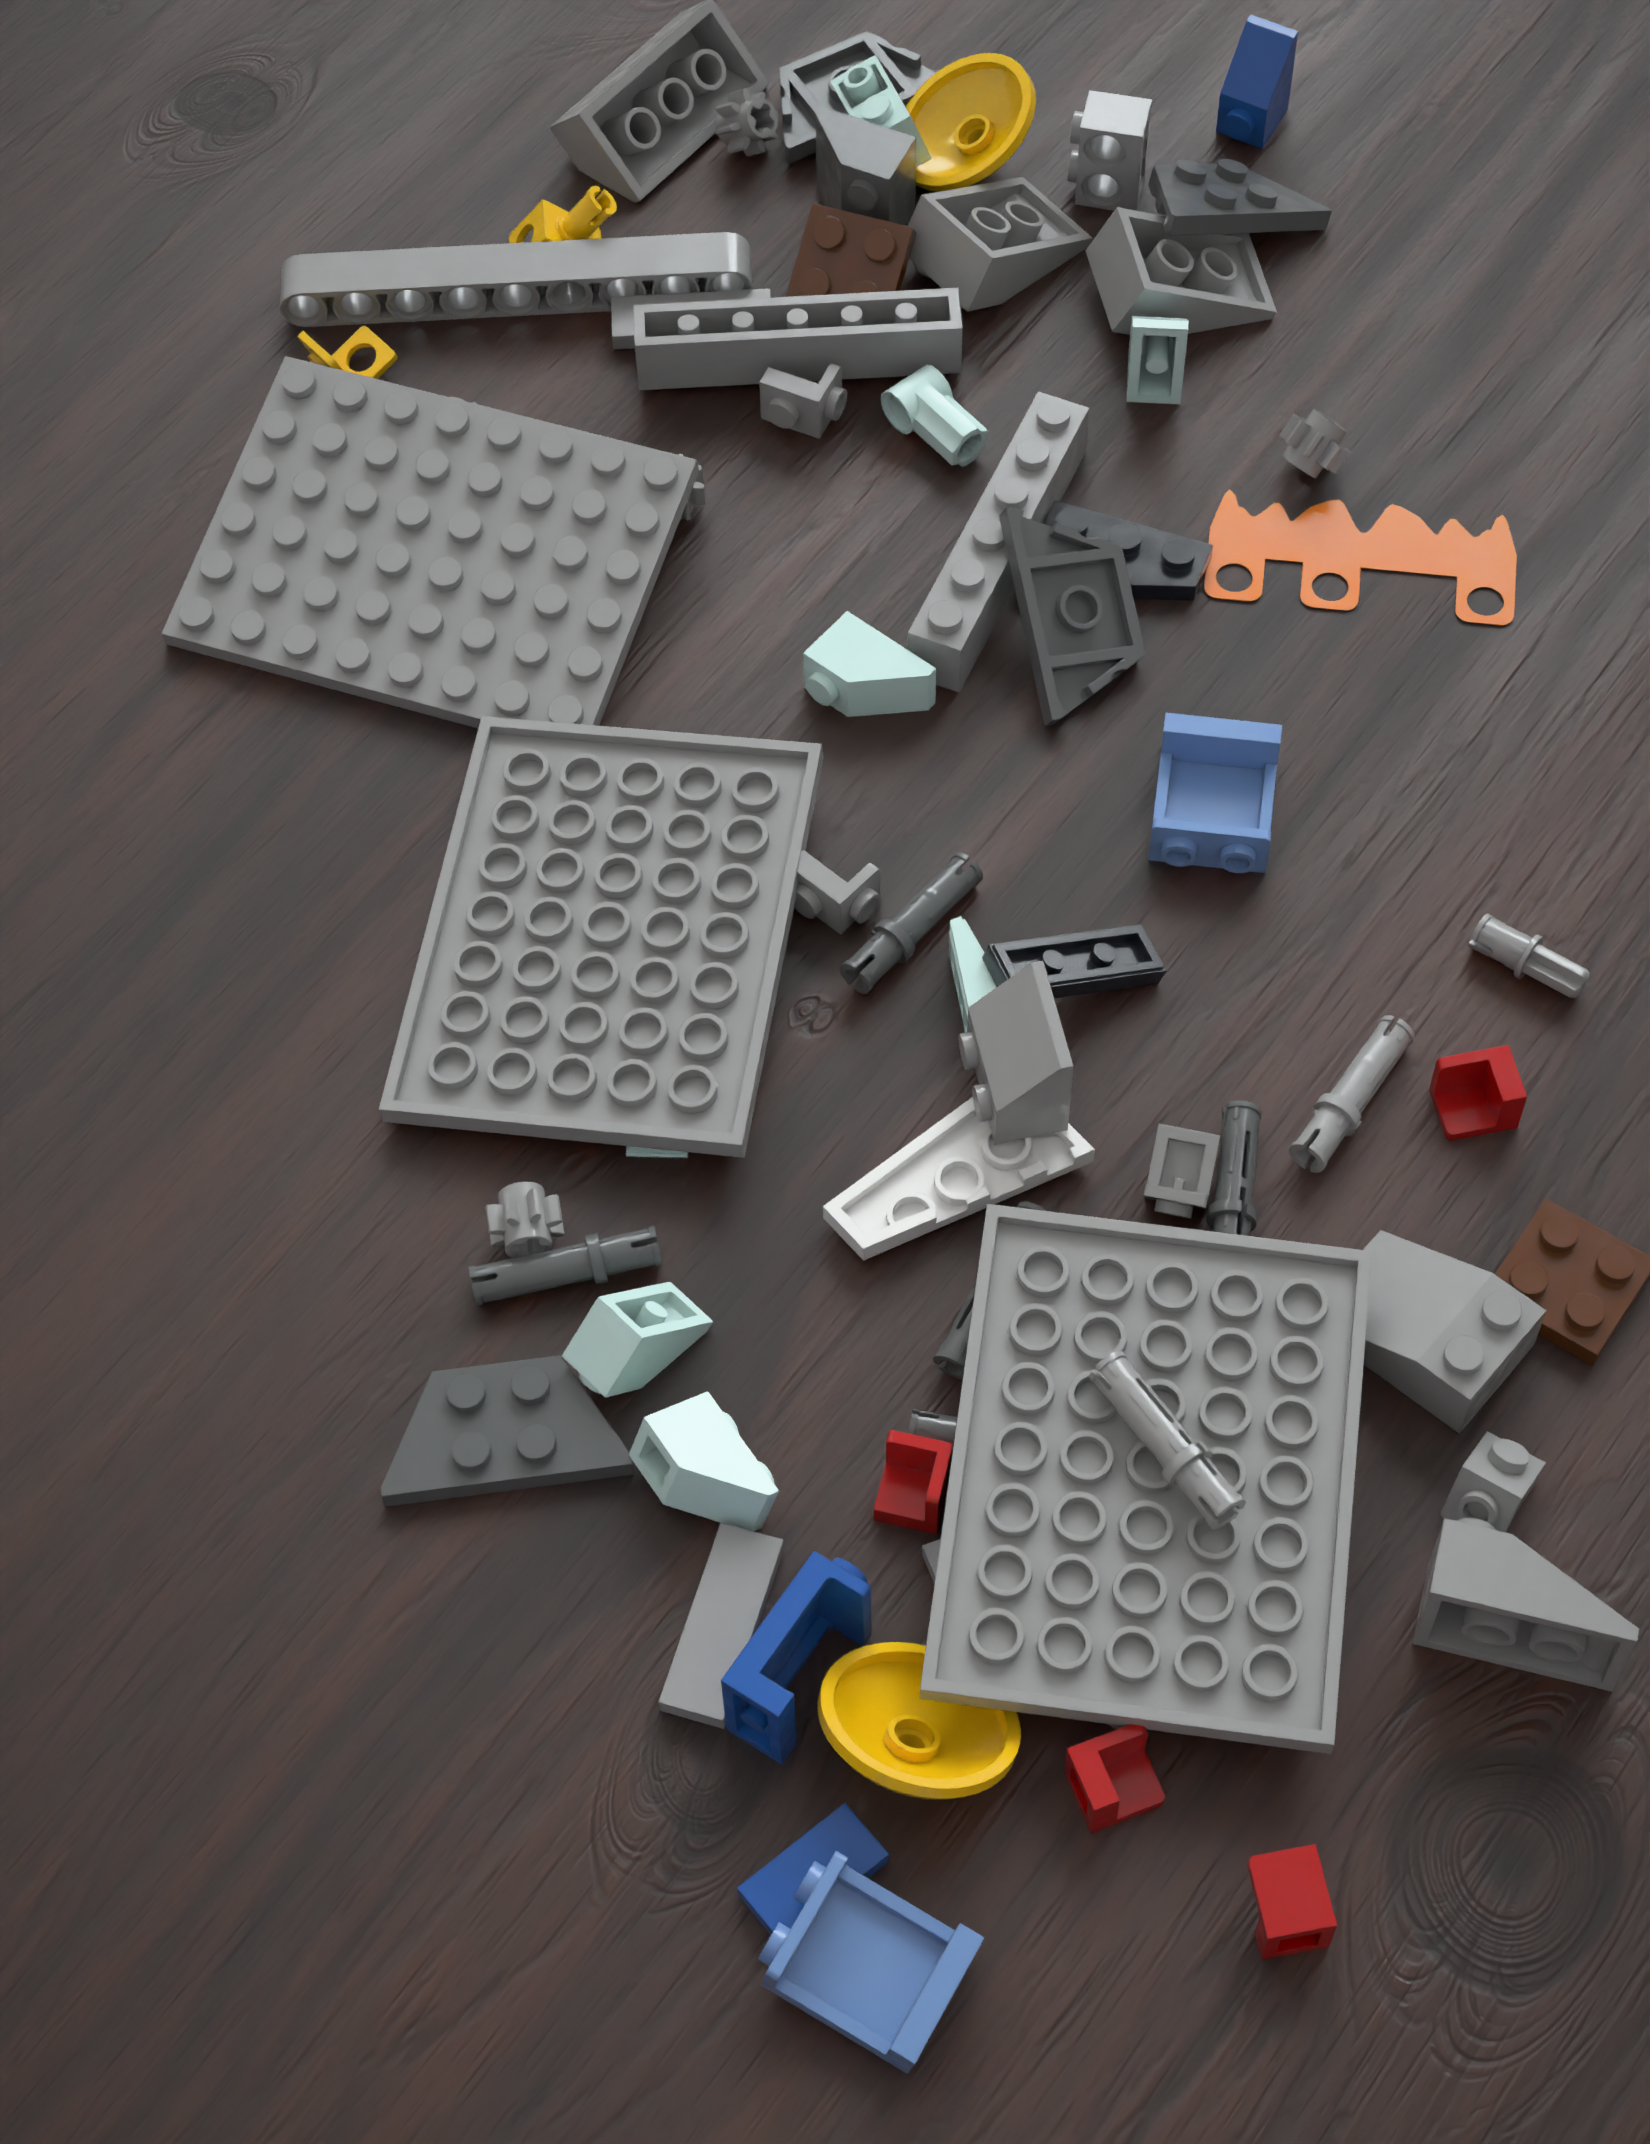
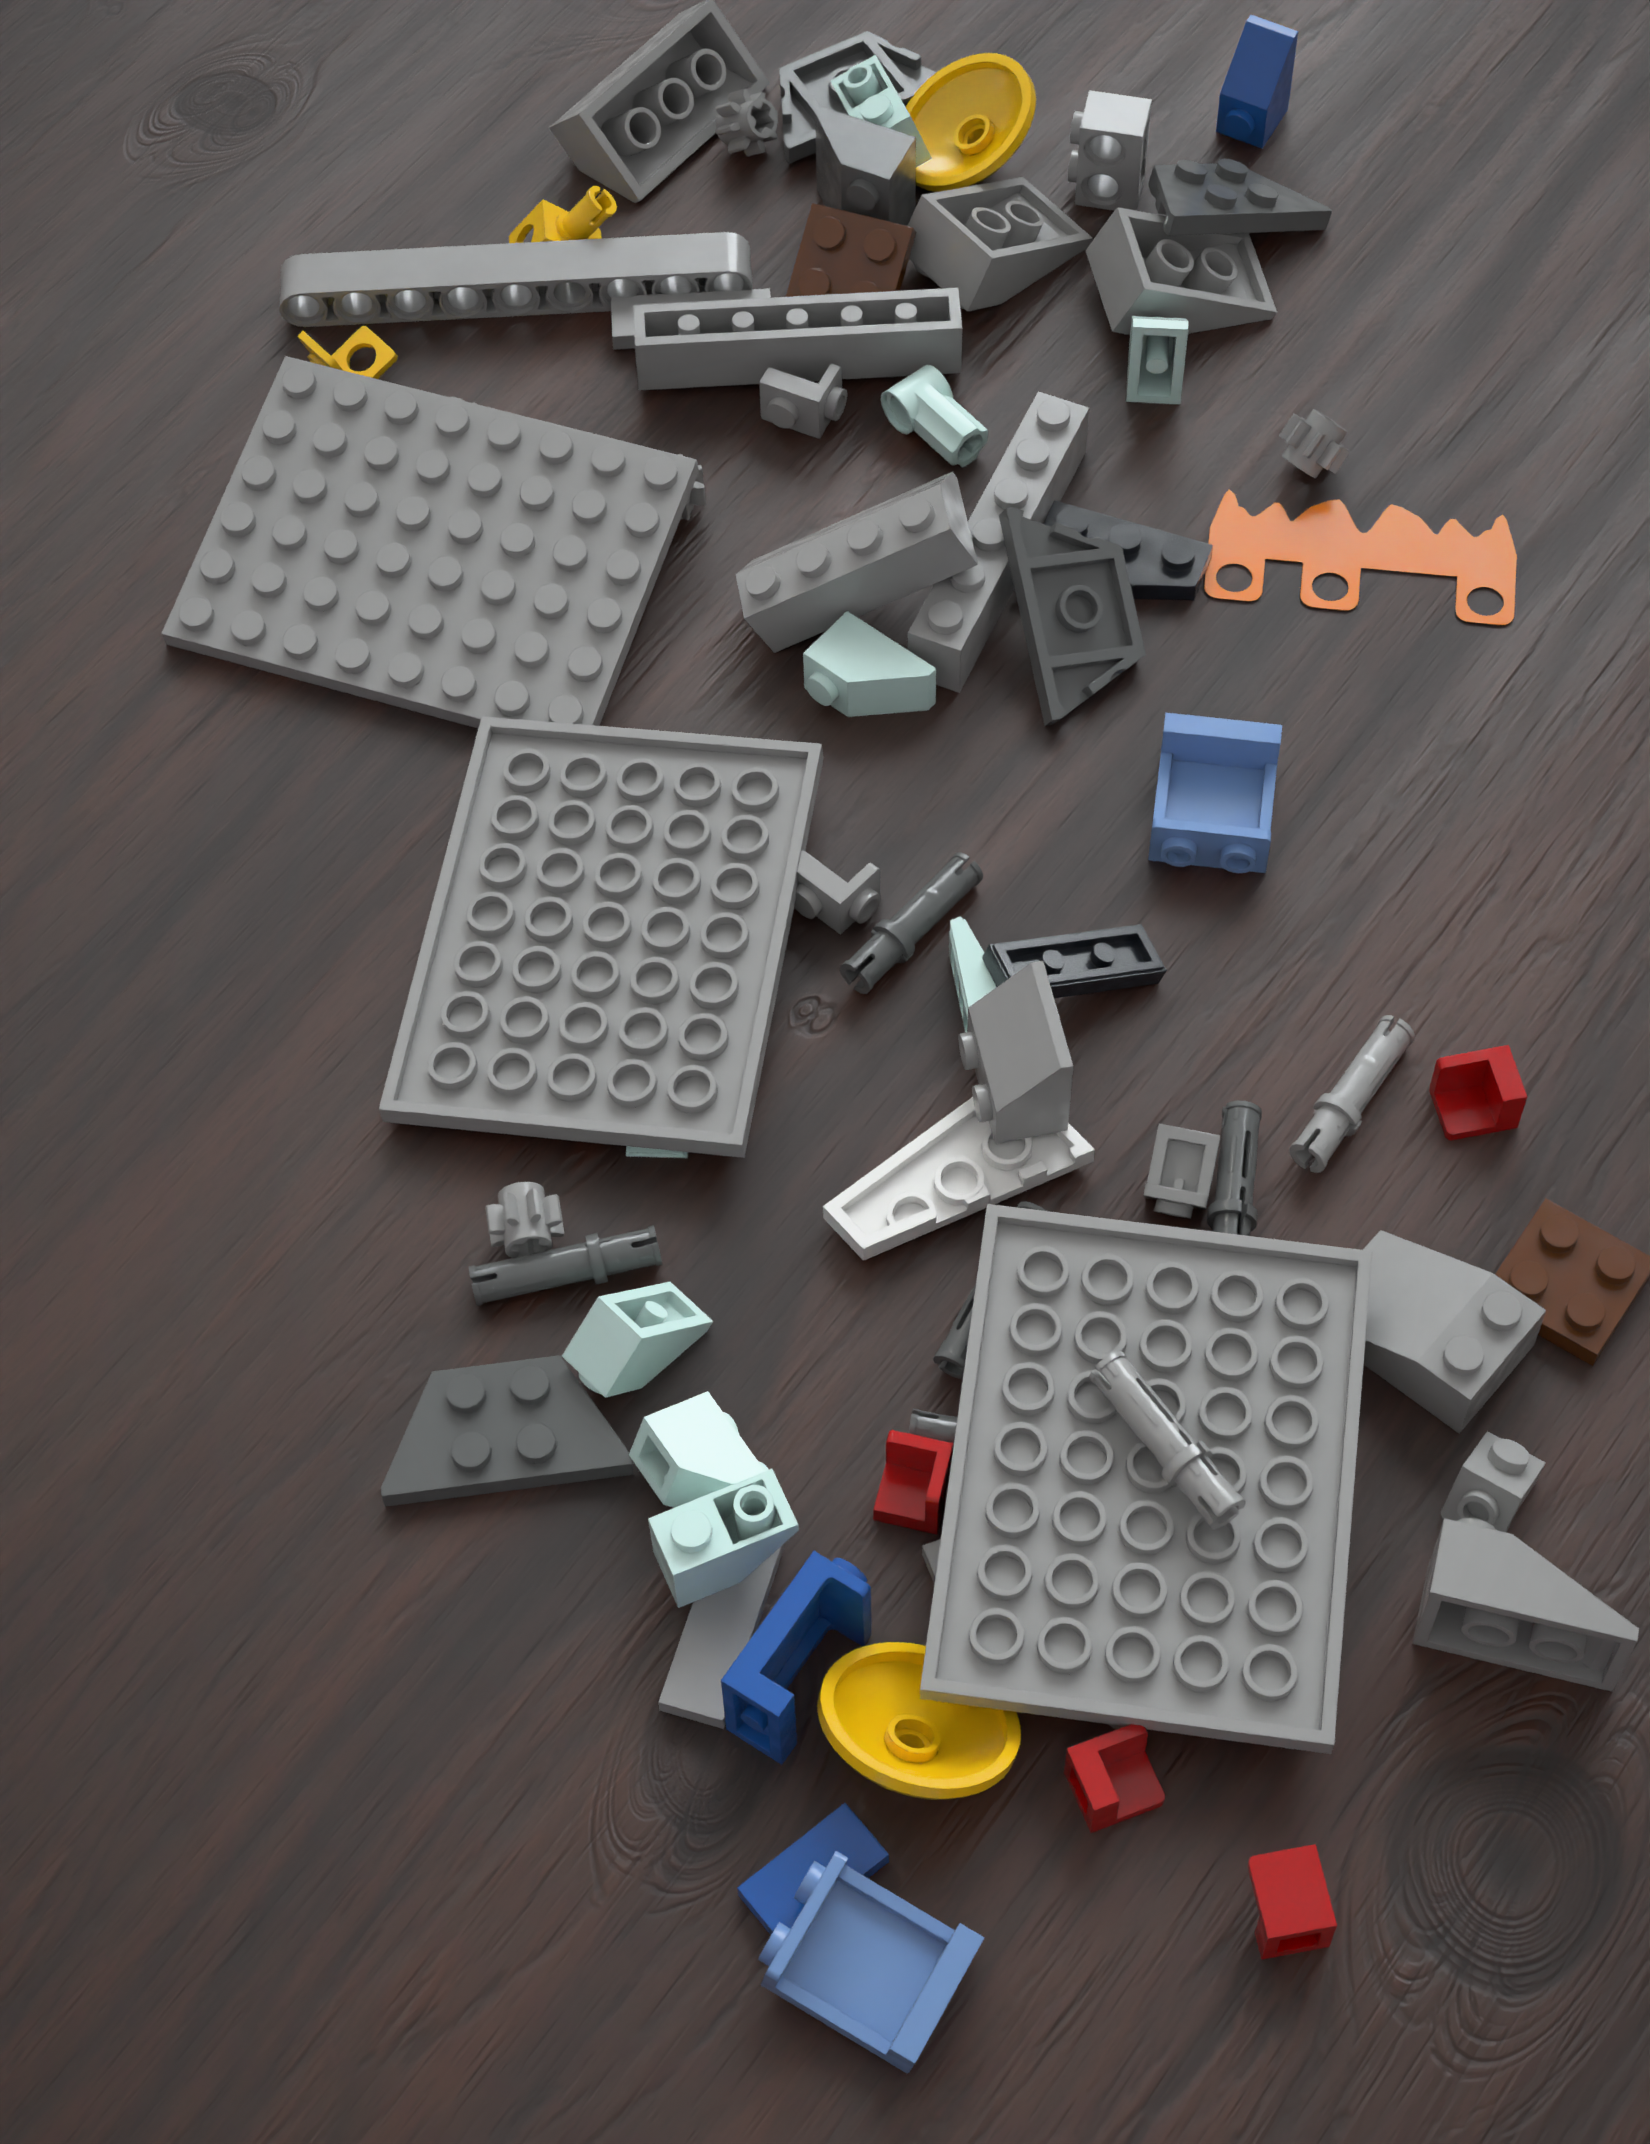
(721, 1536): none -> light aqua slope
(858, 564): none -> light grey slope
(1527, 956): light grey axle -> none

